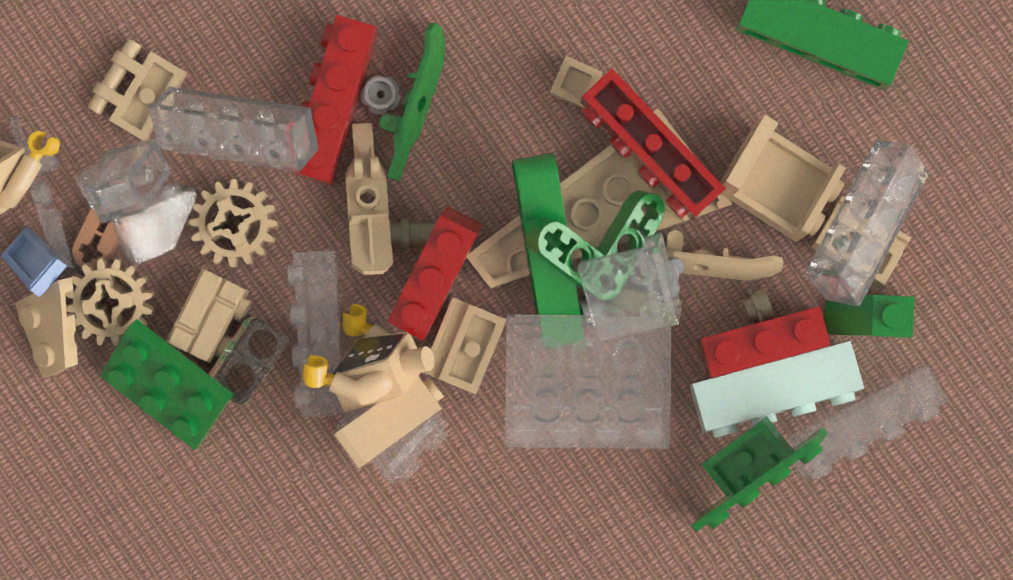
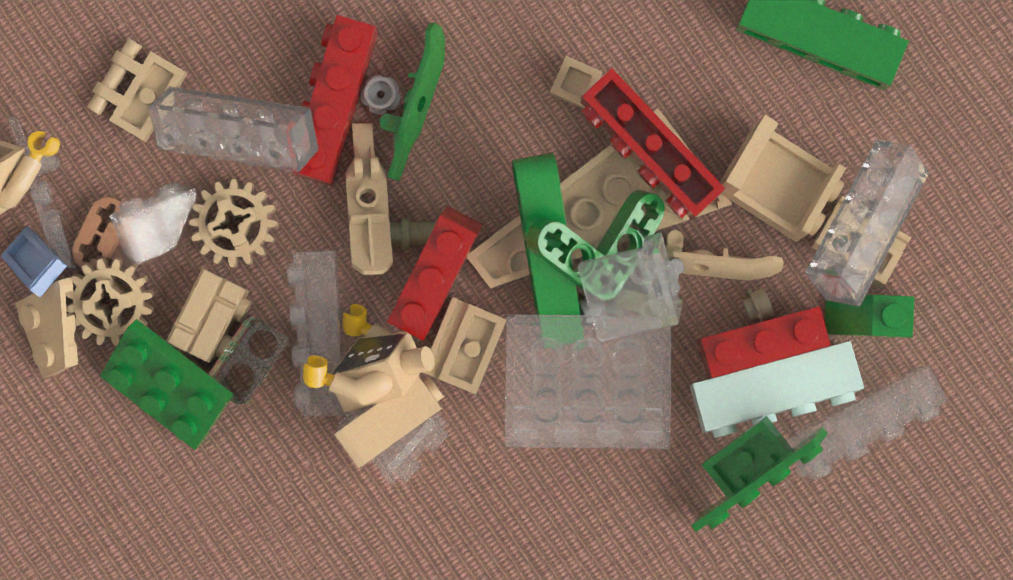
(124, 180): clear hinge -> none

